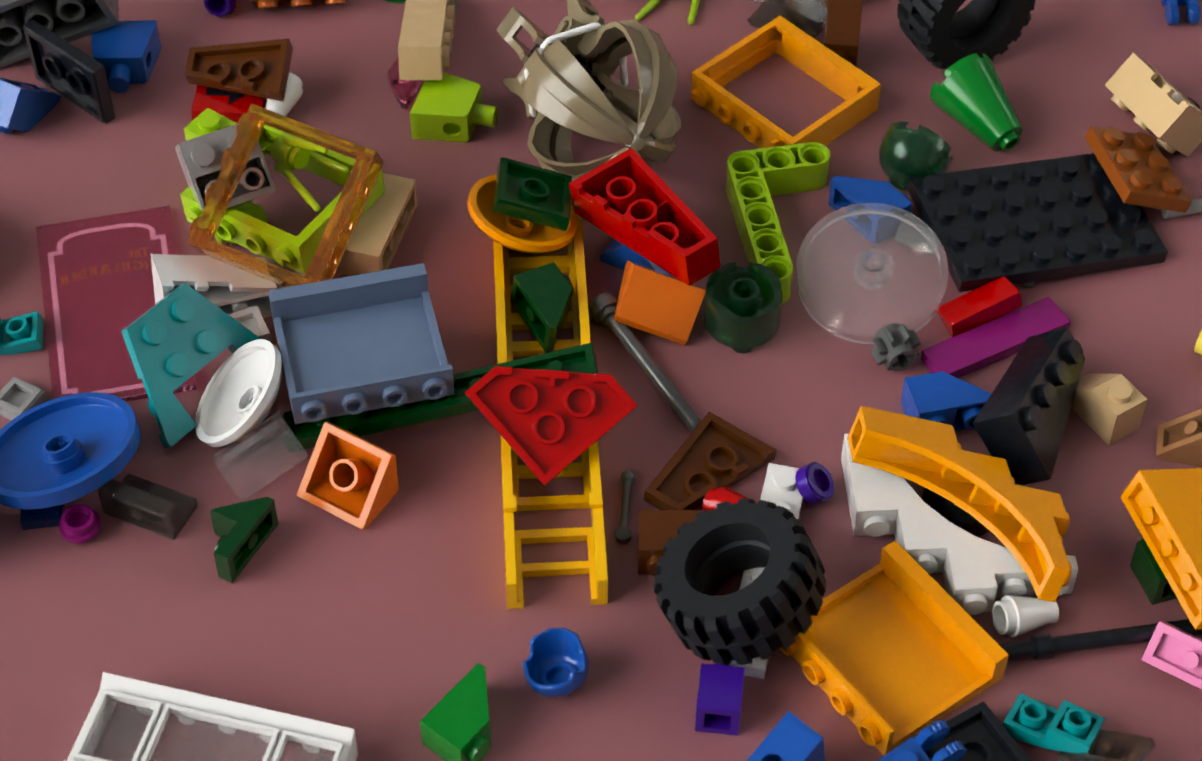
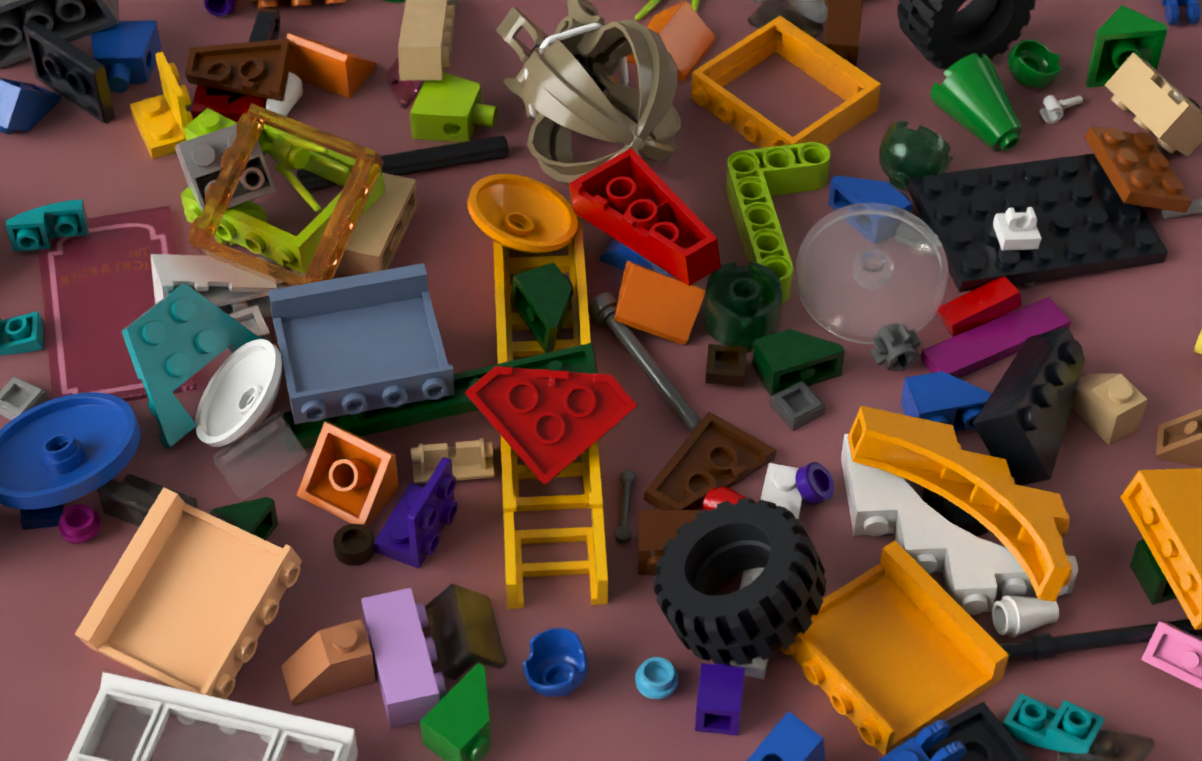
(37, 226): none -> teal slope
(164, 116): none -> yellow bracket
(189, 598): none -> light nougat panel
(266, 26): none -> black beam
(328, 66): none -> orange slope
(329, 663): none -> nougat slope
(354, 544): none -> dark brown tile
(402, 656): none -> lavender brick
(419, 518): none -> dark purple bracket
(425, 159): none -> black axle
(464, 631): none -> clear smoke panel
(468, 459): none -> tan hinge
(532, 193): dark green plate -> none
(656, 678): none -> medium azure plate
(683, 35): none -> orange slope
(726, 365): none -> dark brown plate
(794, 356): none -> dark green slope
(797, 405): none -> dark grey tile
(1017, 230): none -> white tile
(1033, 64): none -> green hair
(1054, 108): none -> white hand
(1120, 37): none -> green slope

